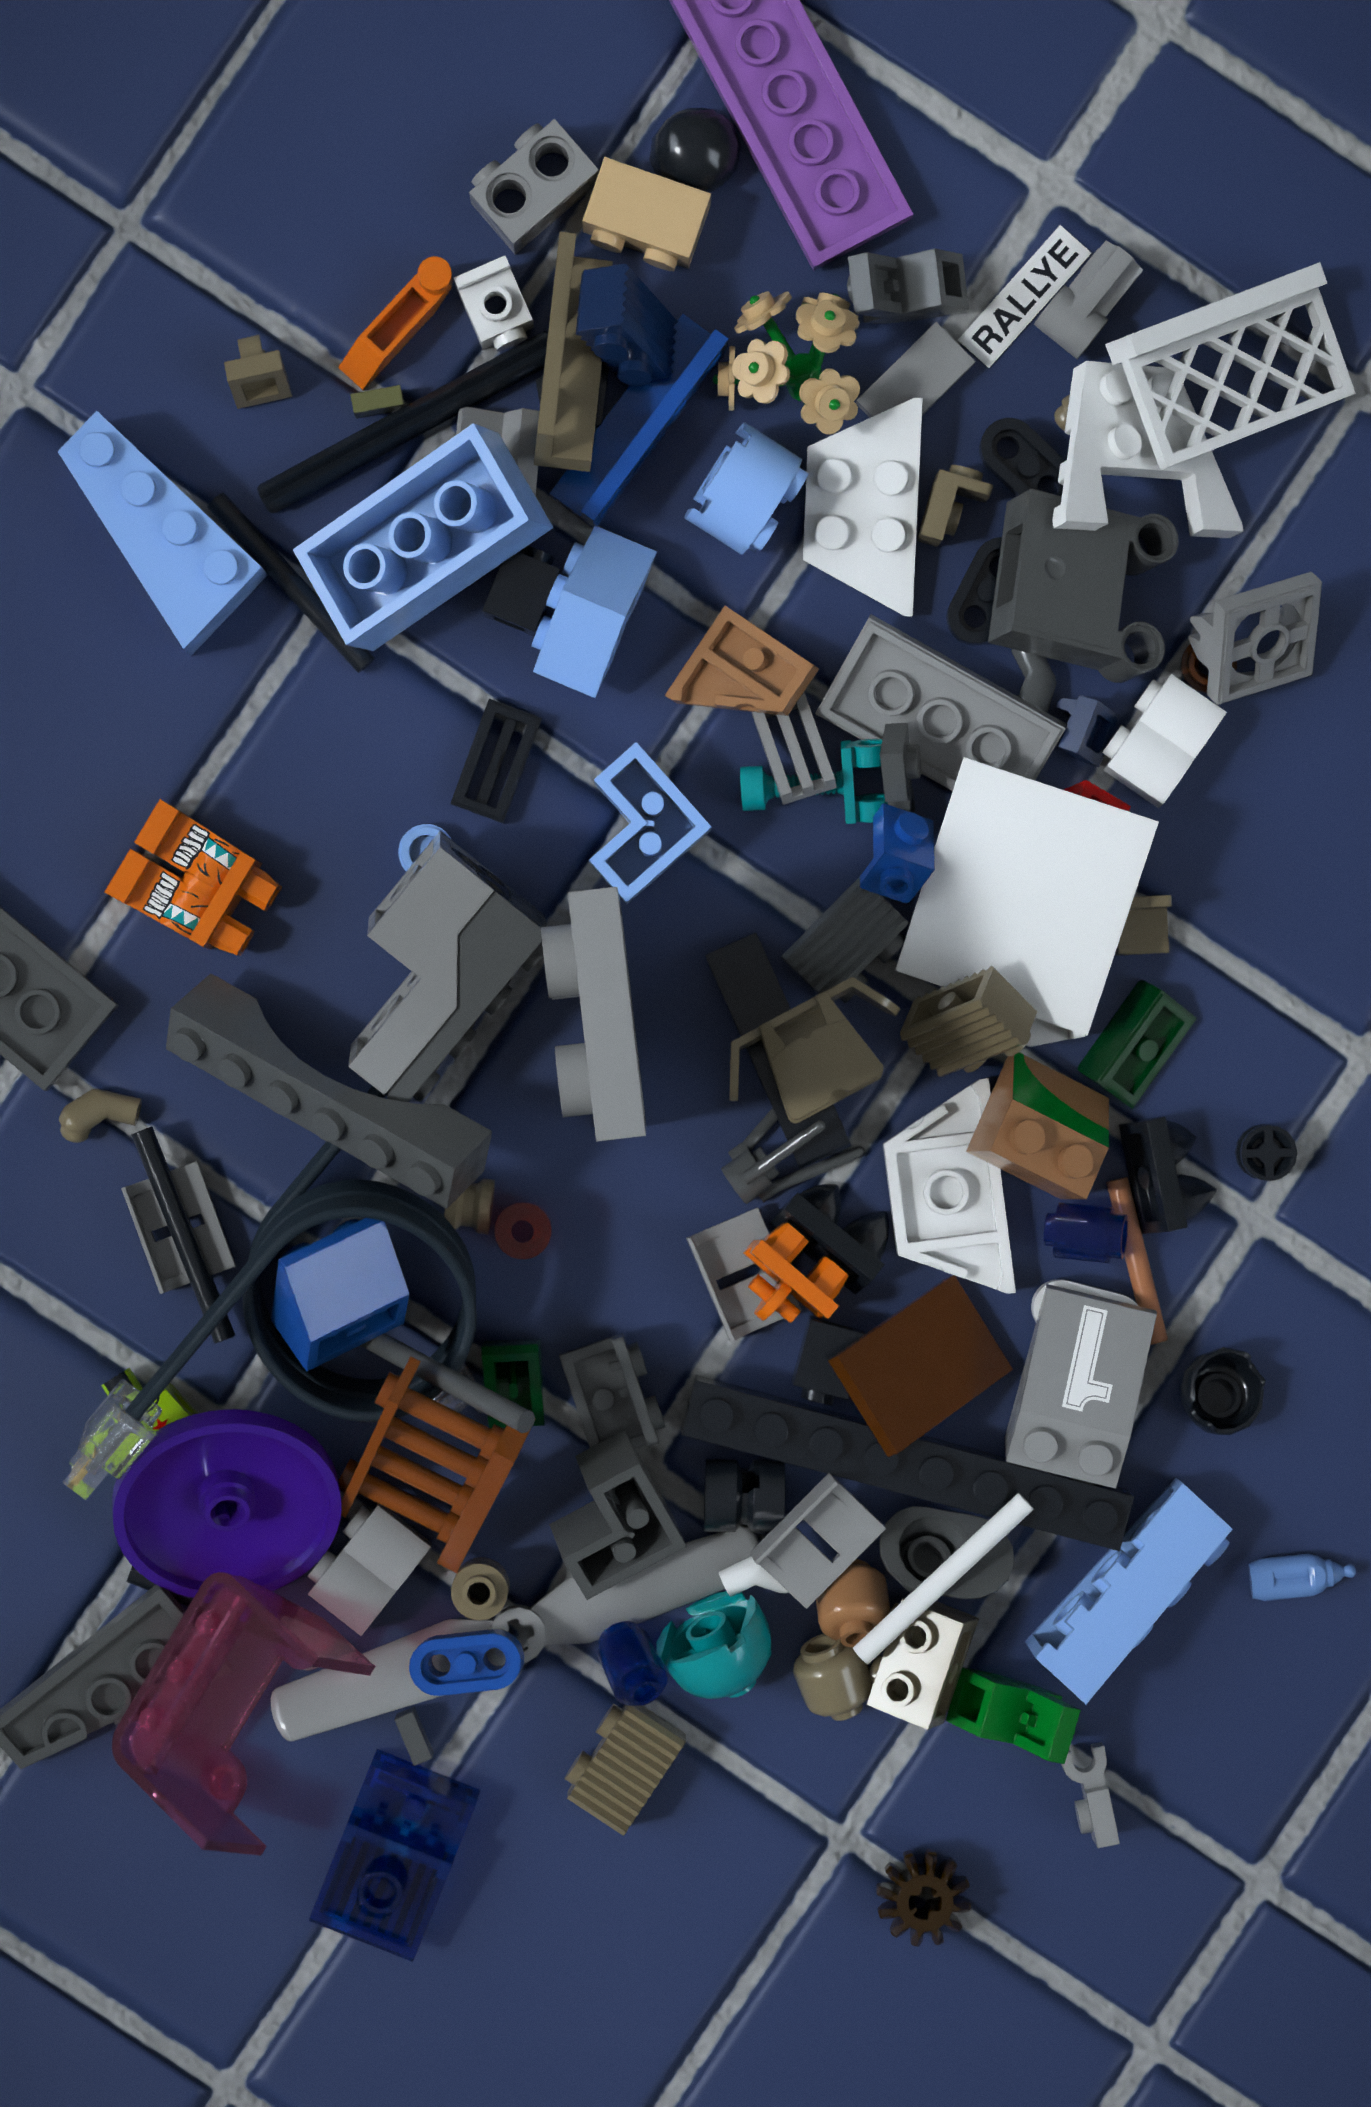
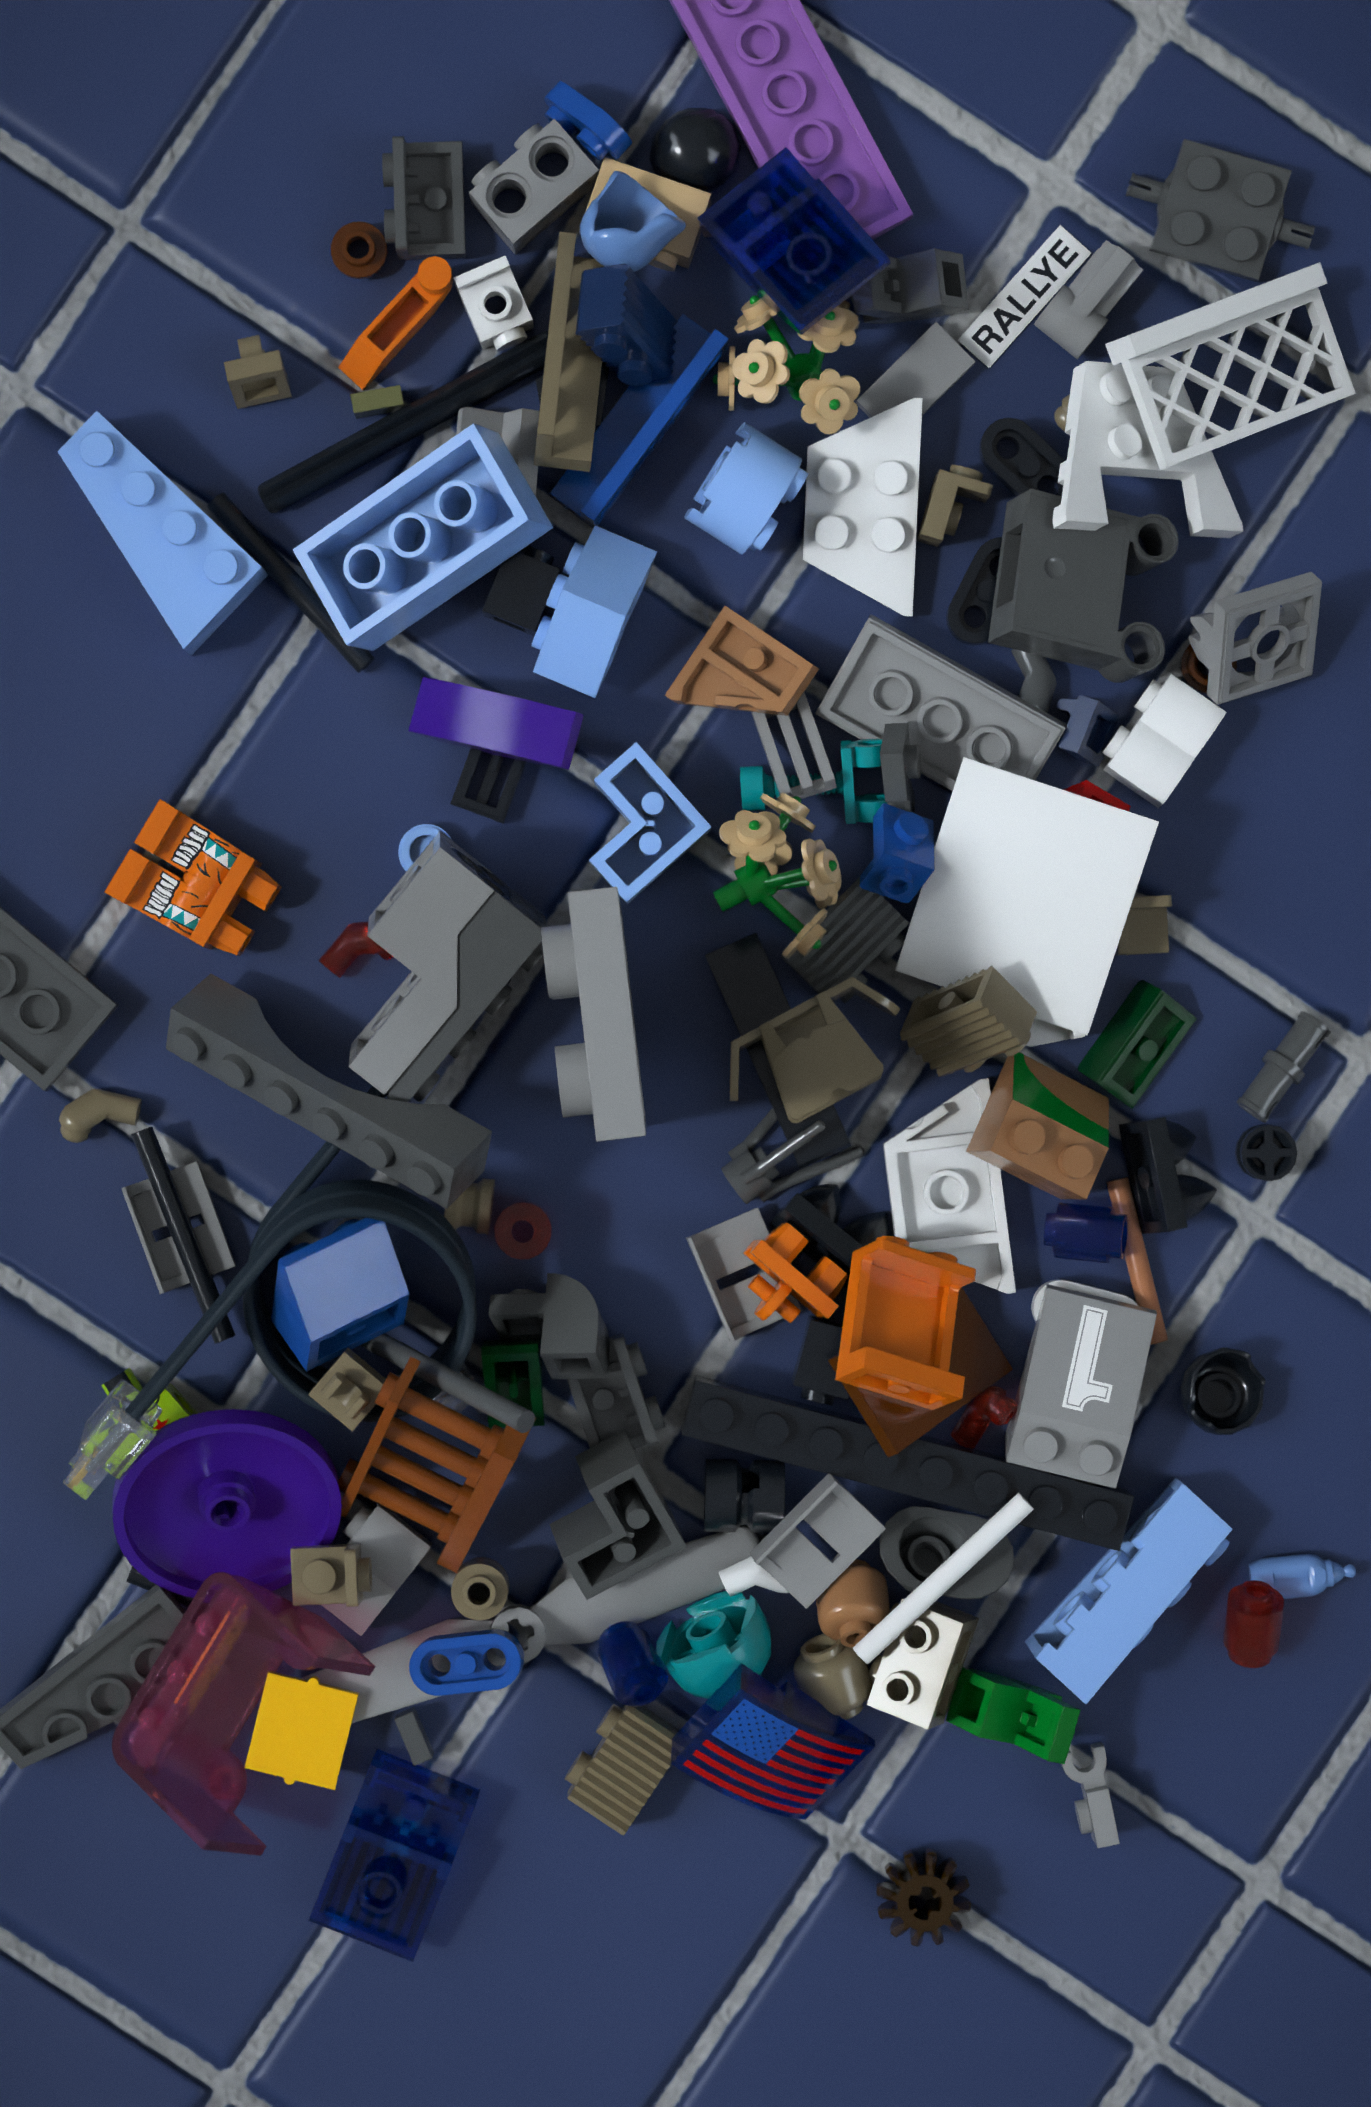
(301, 1730): none -> yellow piece
(329, 1574): none -> dark tan bracket
(348, 1389): none -> dark tan tile
(349, 946): none -> clear red arm
(362, 267): none -> reddish brown plate
(427, 199): none -> dark grey bracket
(495, 723): none -> dark purple slope
(565, 1320): none -> dark grey brick
(593, 126): none -> blue plate
(627, 224): none -> medium blue hair
(760, 848): none -> tan plant
(768, 1746): none -> clear blue slope
(792, 241): none -> clear blue slope
(902, 1323): none -> orange panel
(986, 1407): none -> clear red arm
(1220, 210): none -> dark grey plate
(1253, 1623): none -> clear red brick
(1283, 1066): none -> dark grey pin

